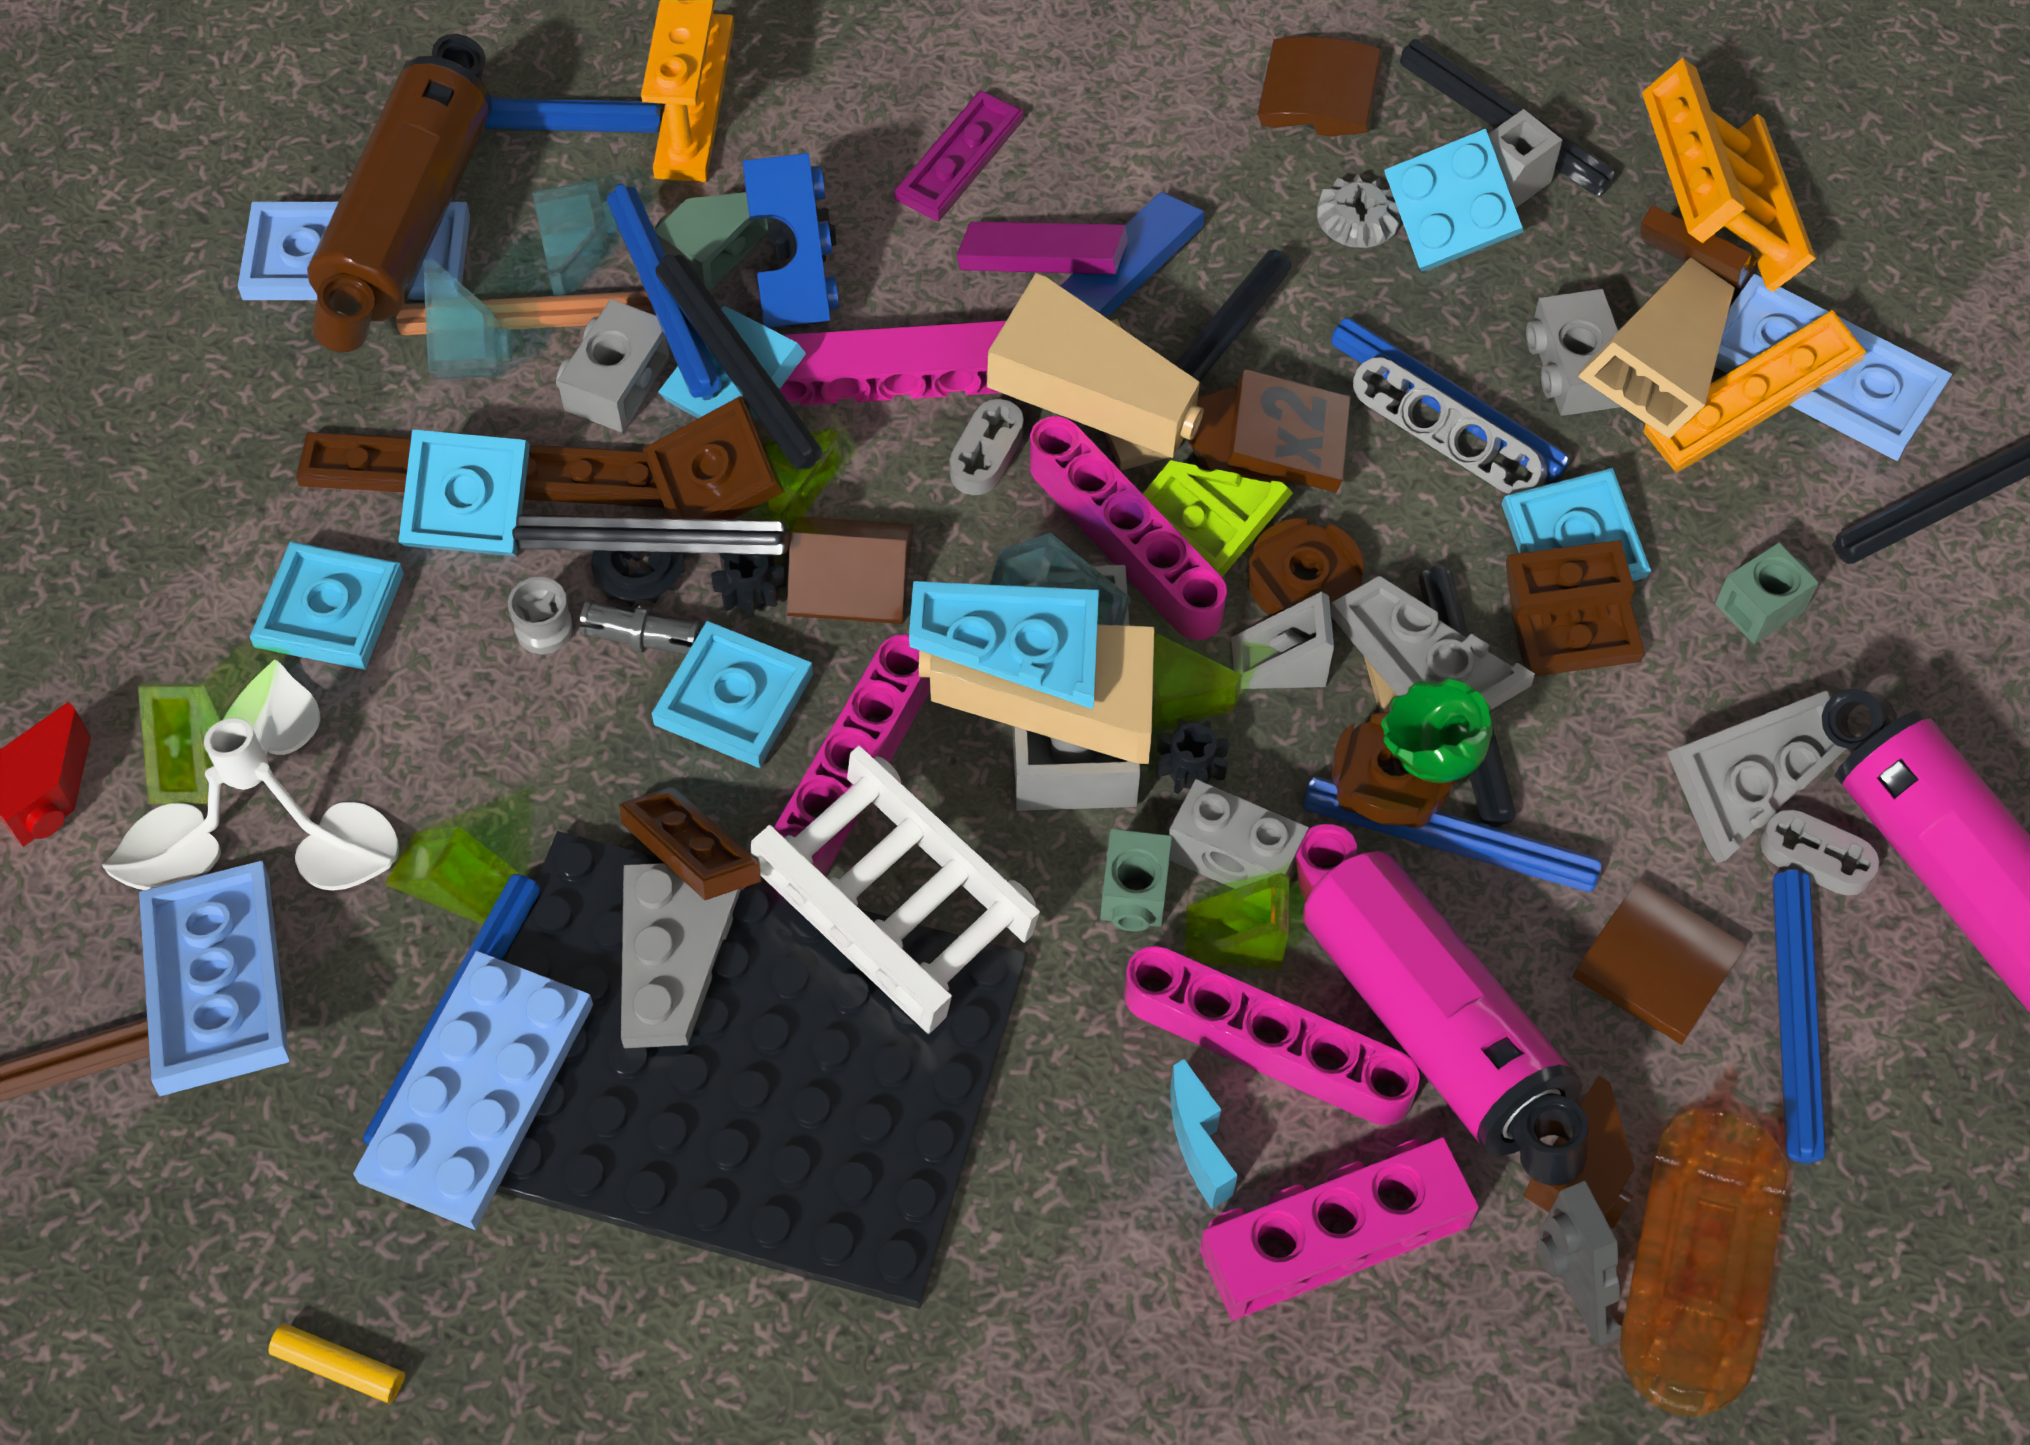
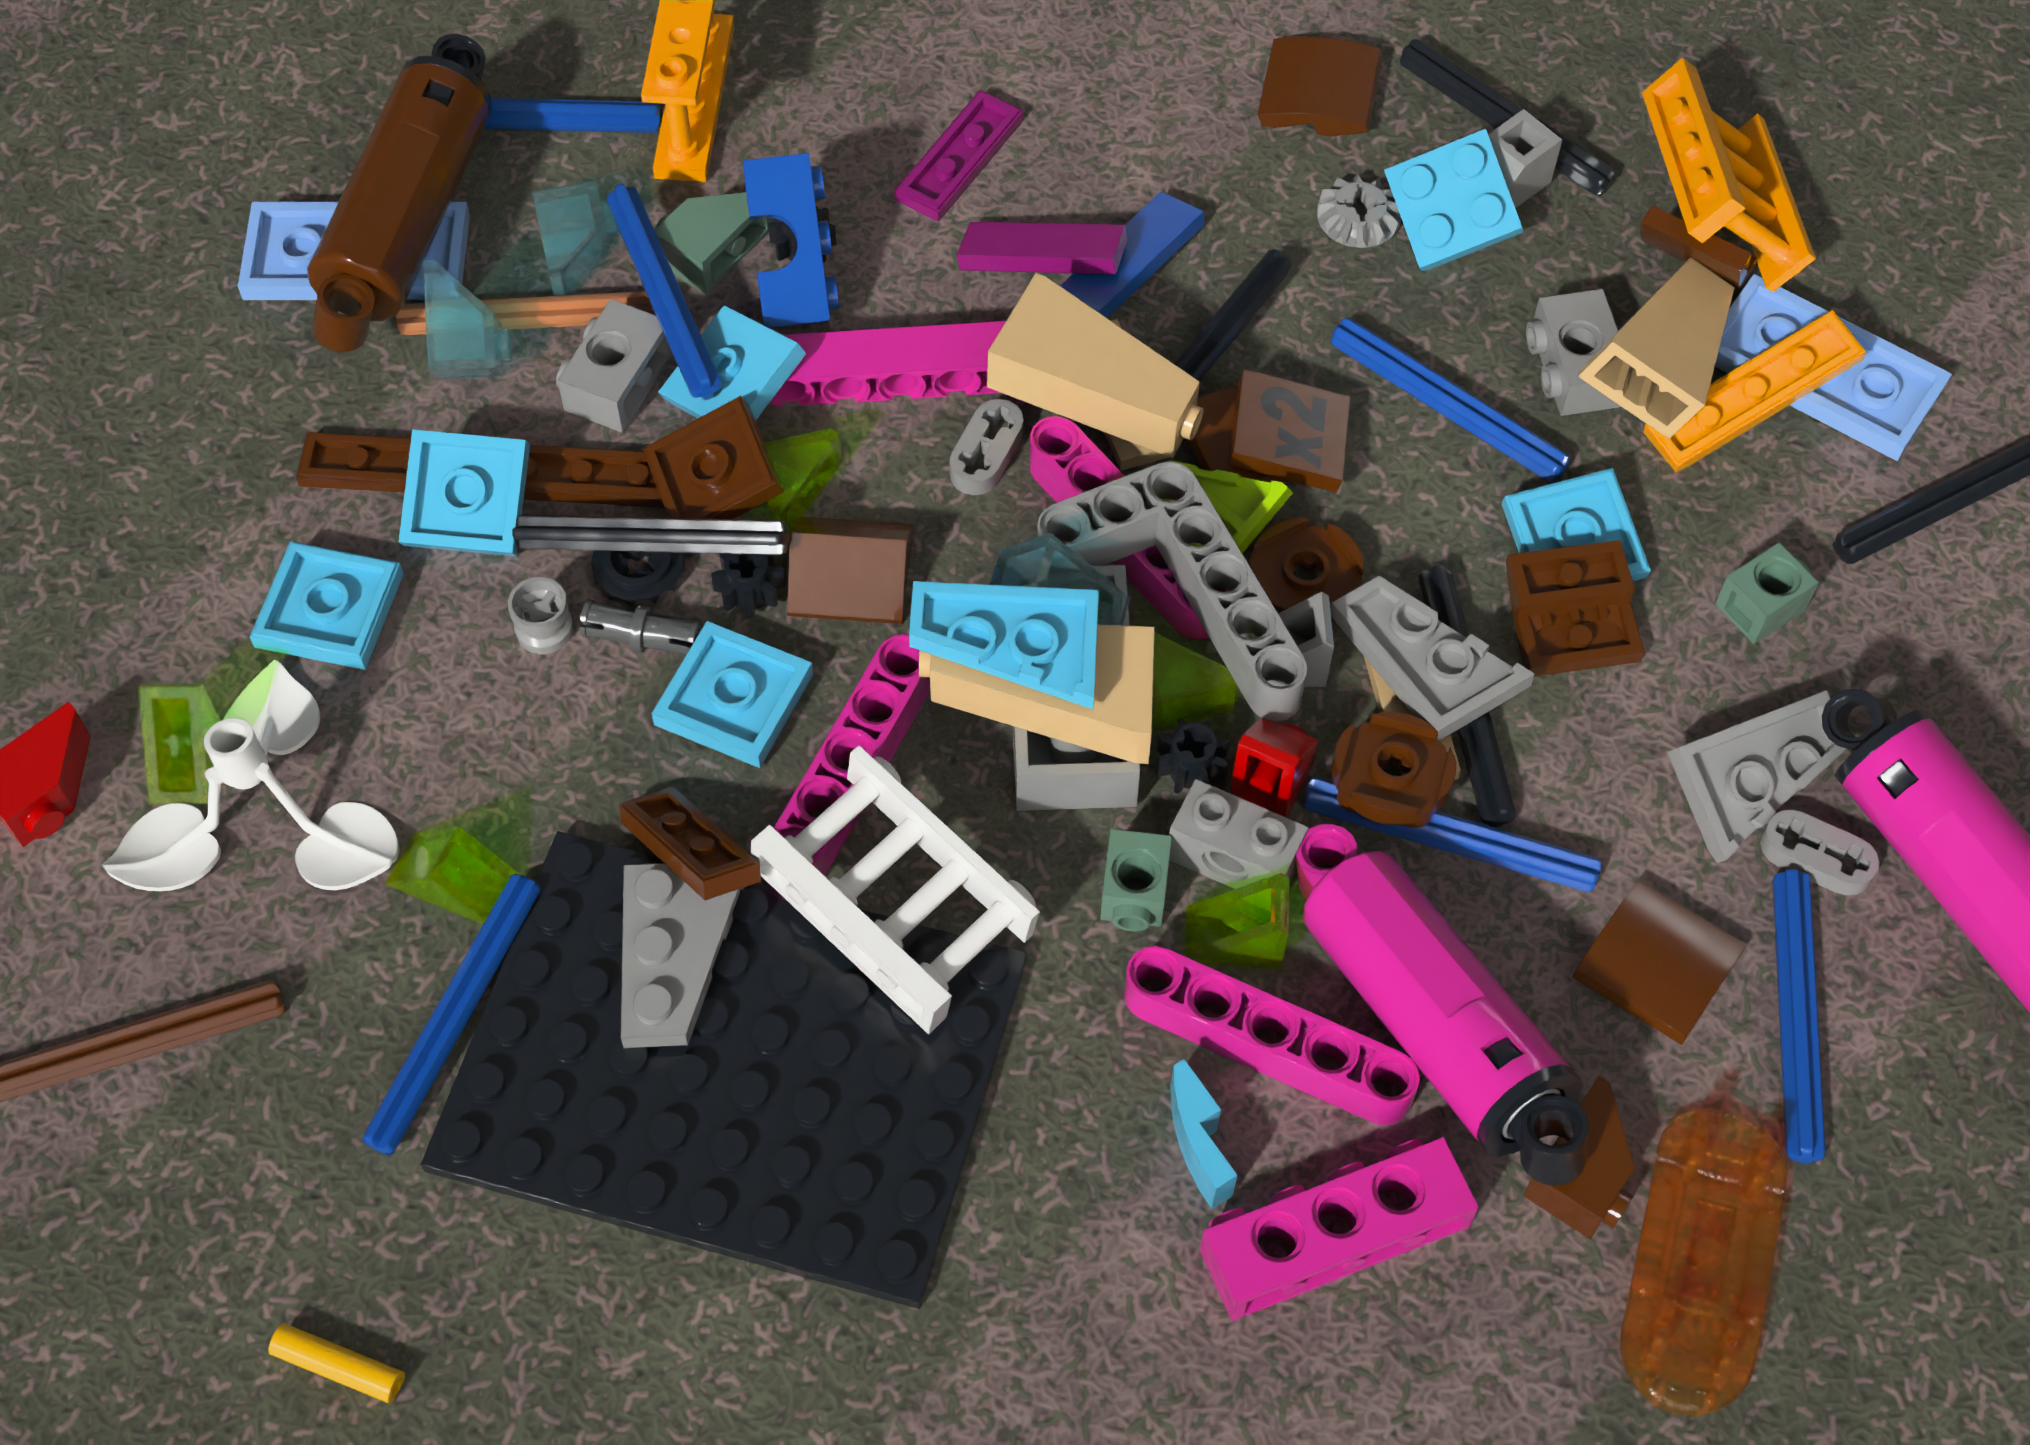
(212, 978): light blue plate -> none
(474, 1090): light blue plate -> none
(739, 362): black axle -> none
(1197, 570): none -> light grey beam
(1272, 765): none -> red slope
(1439, 730): green hair -> none
(1446, 431): light grey beam -> none
(1585, 1255): dark grey wing -> none

